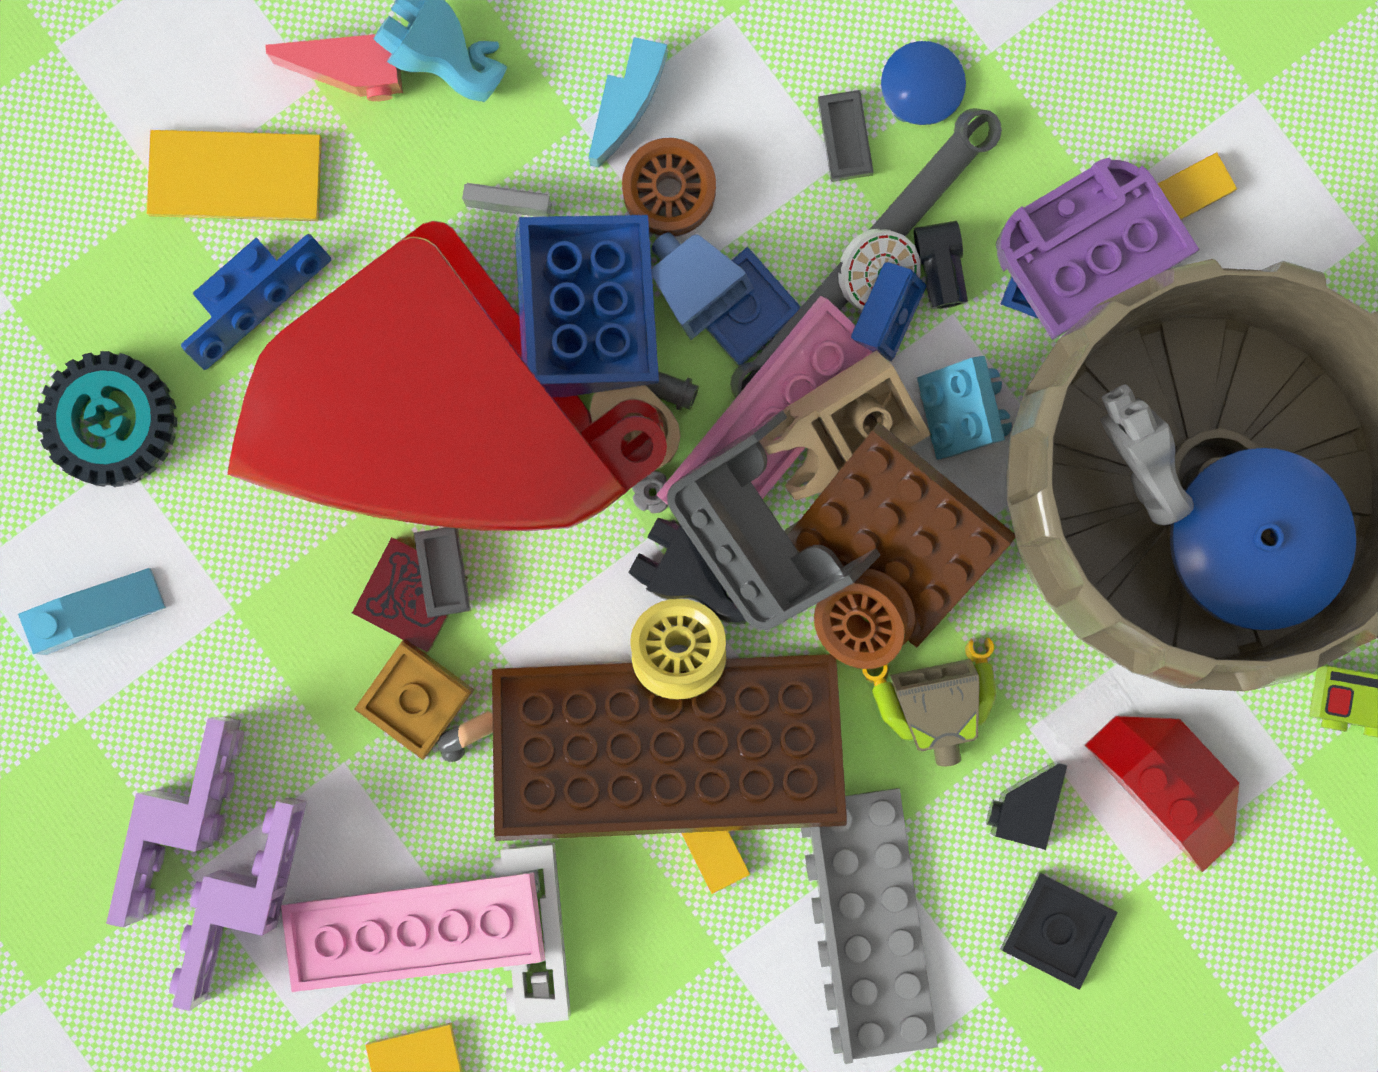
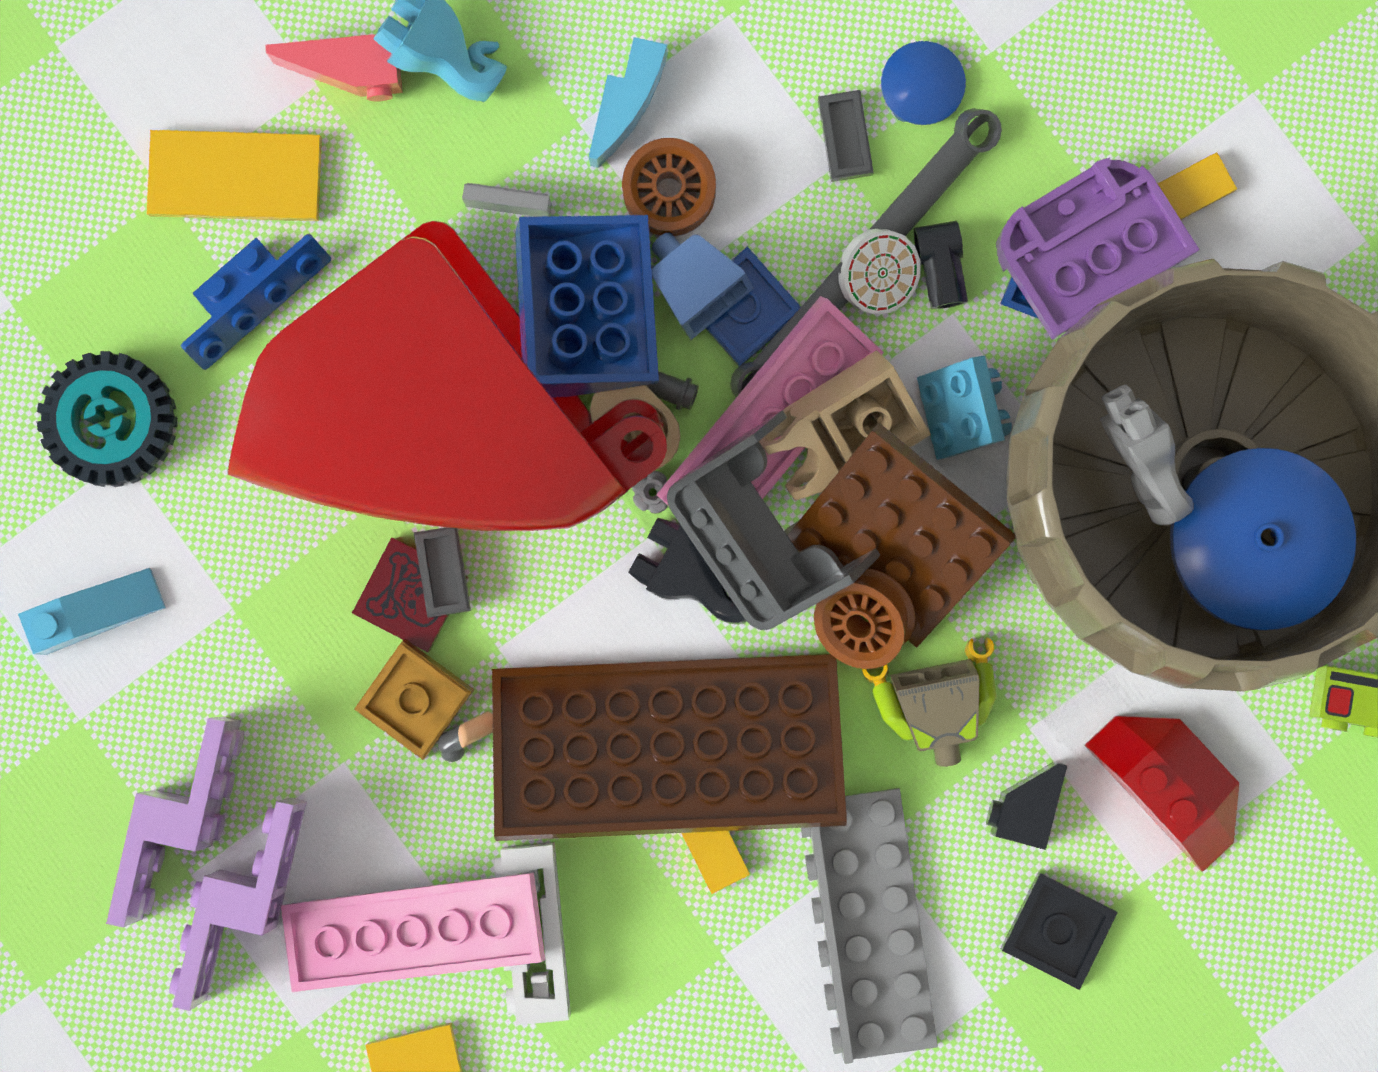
(652, 646): light yellow wheel -> none
(889, 310): blue slope -> none

